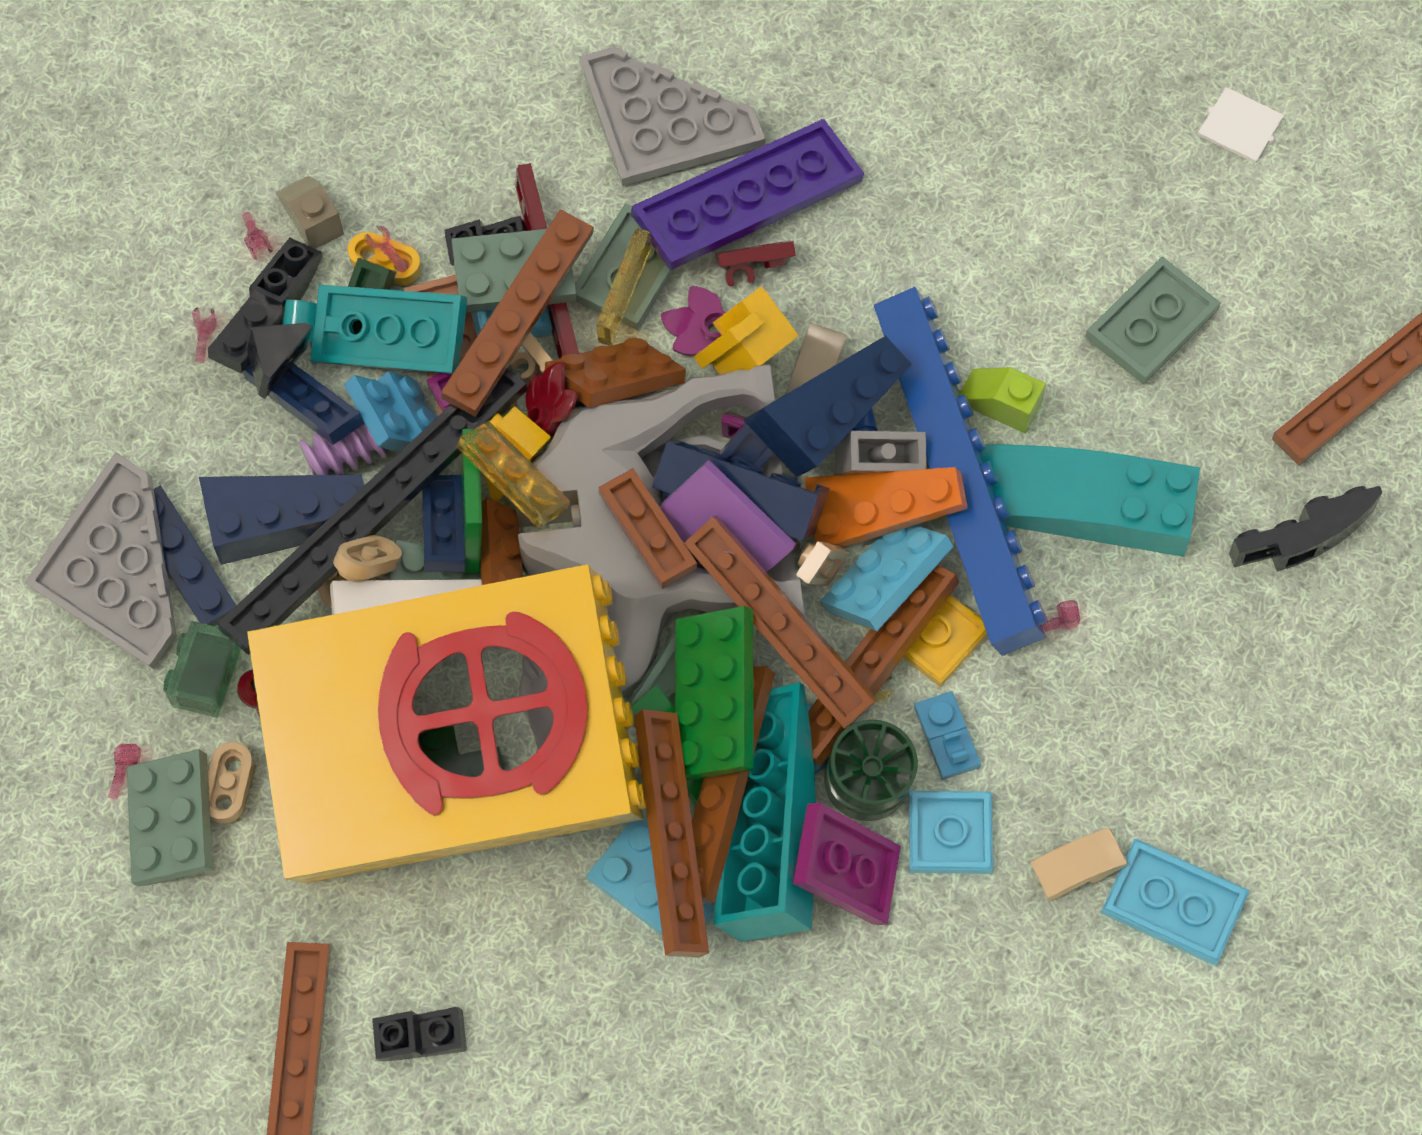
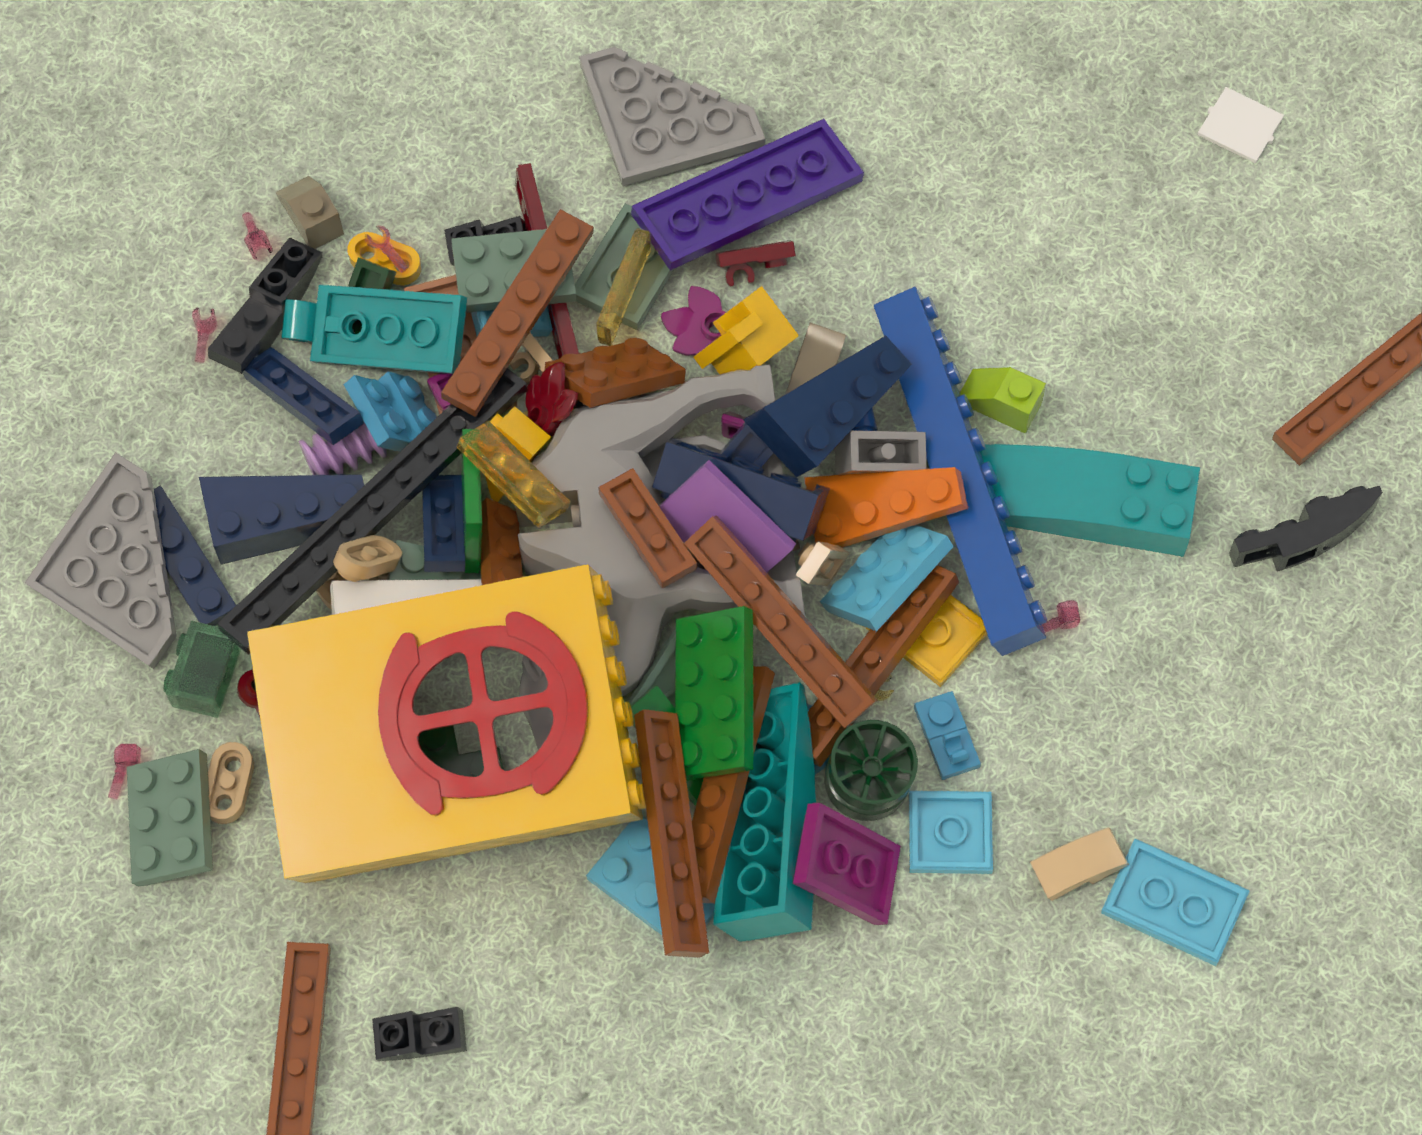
(274, 351): black slope -> none
(1152, 320): sand green plate -> none

